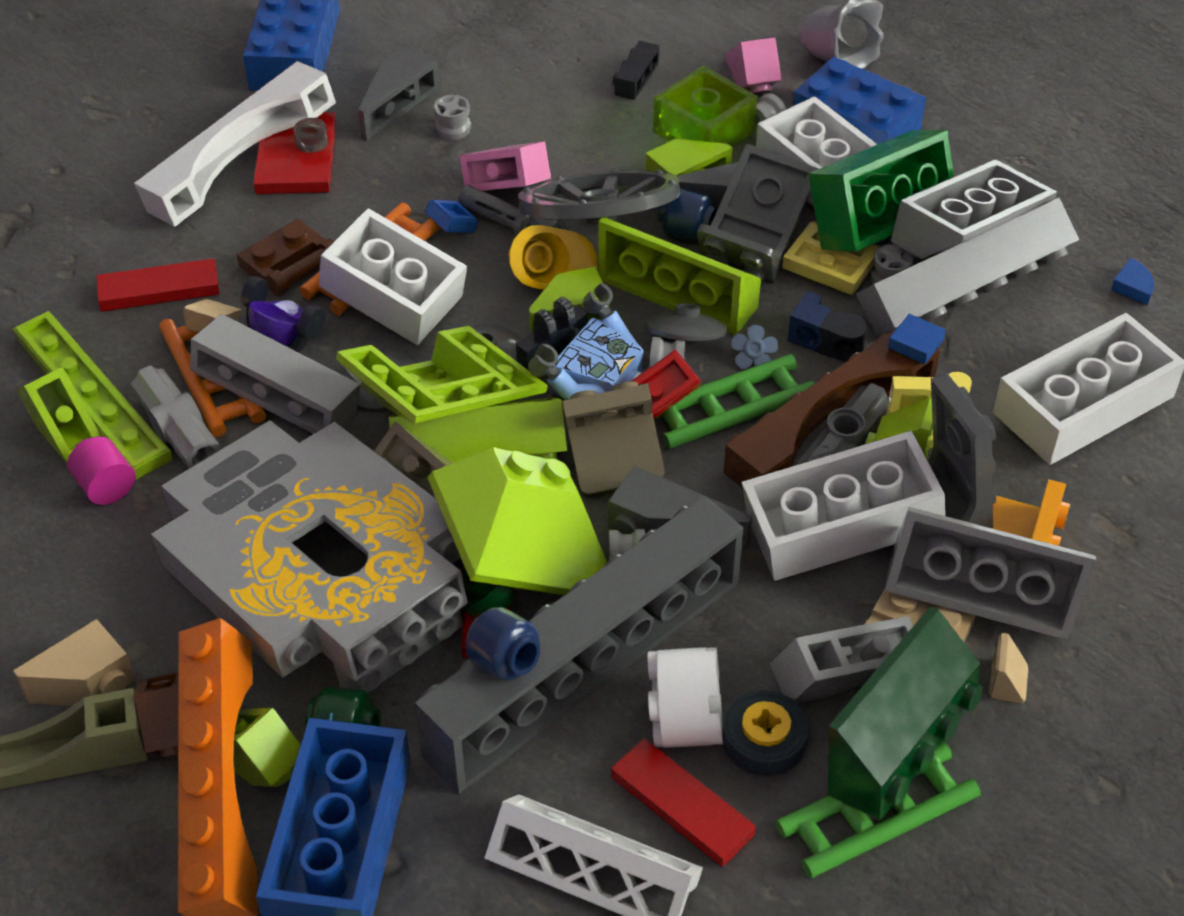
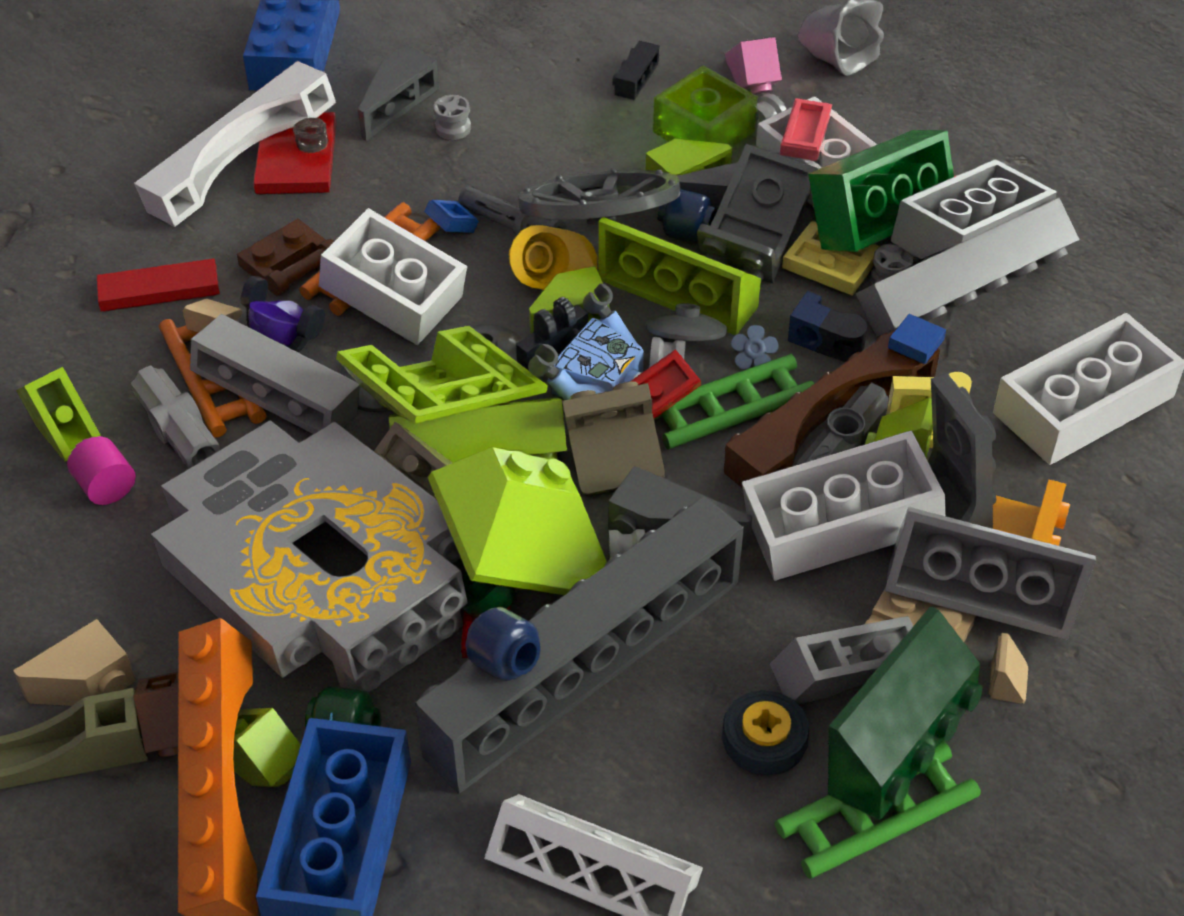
(111, 413): lime tile -> none
(506, 166): bright pink slope -> none
(683, 802): red tile -> none
(685, 697): white brick -> none
(806, 129): none -> coral tile
(864, 100): blue brick -> none
(1134, 282): blue tile -> none

